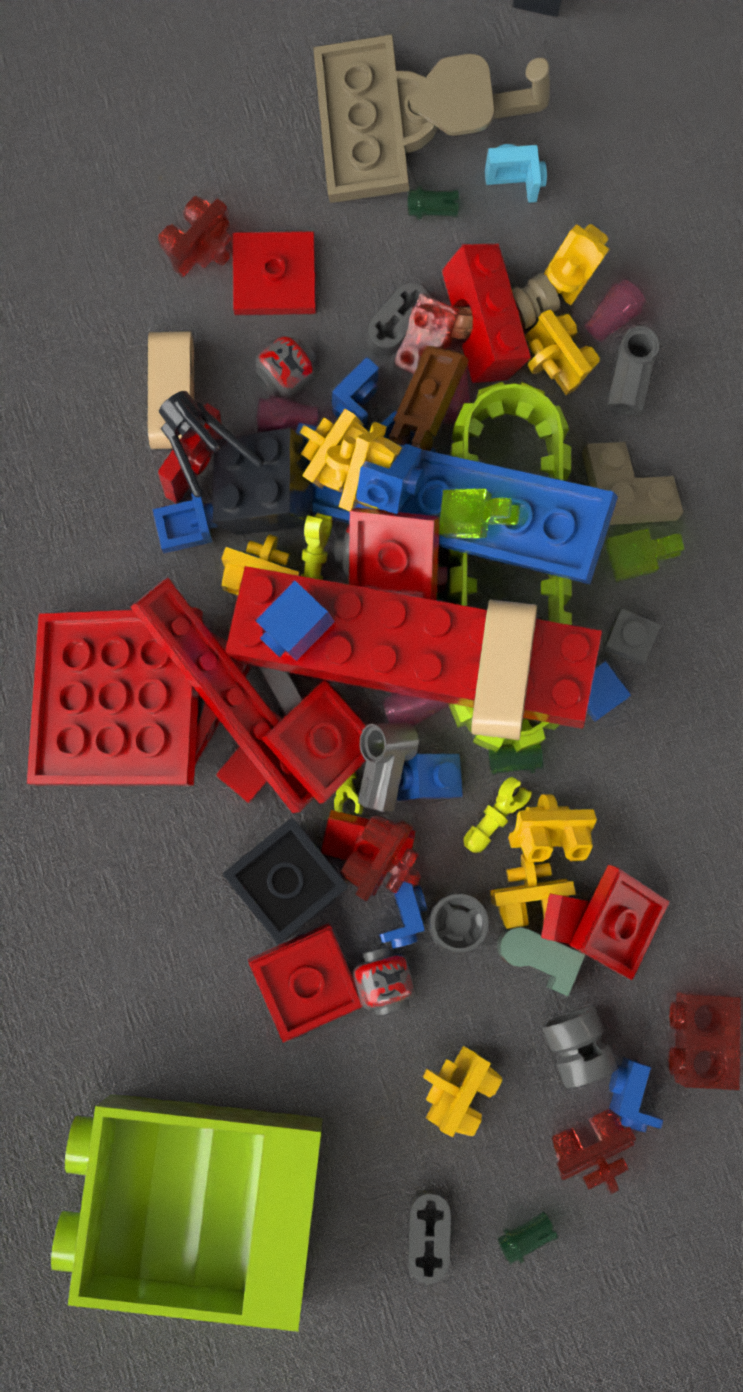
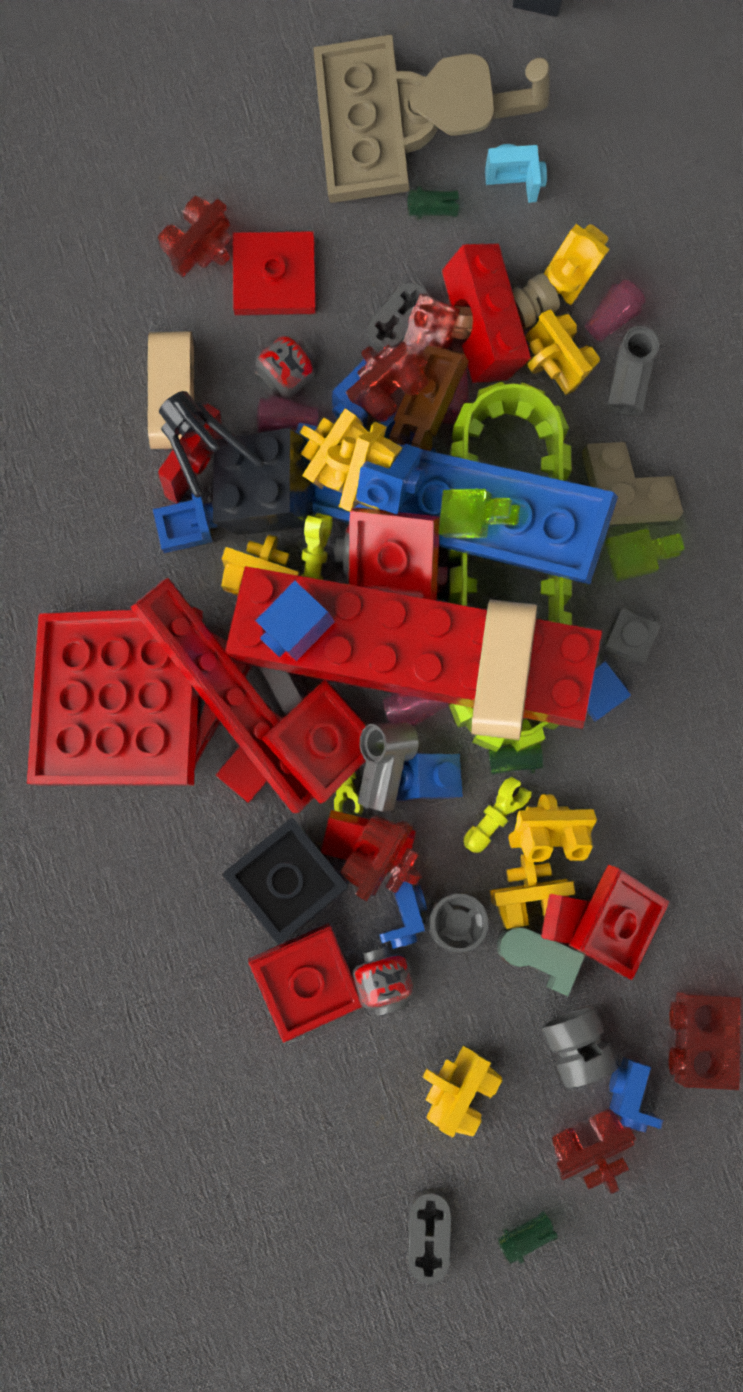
(190, 1211): lime brick -> none
(383, 375): none -> clear red hips

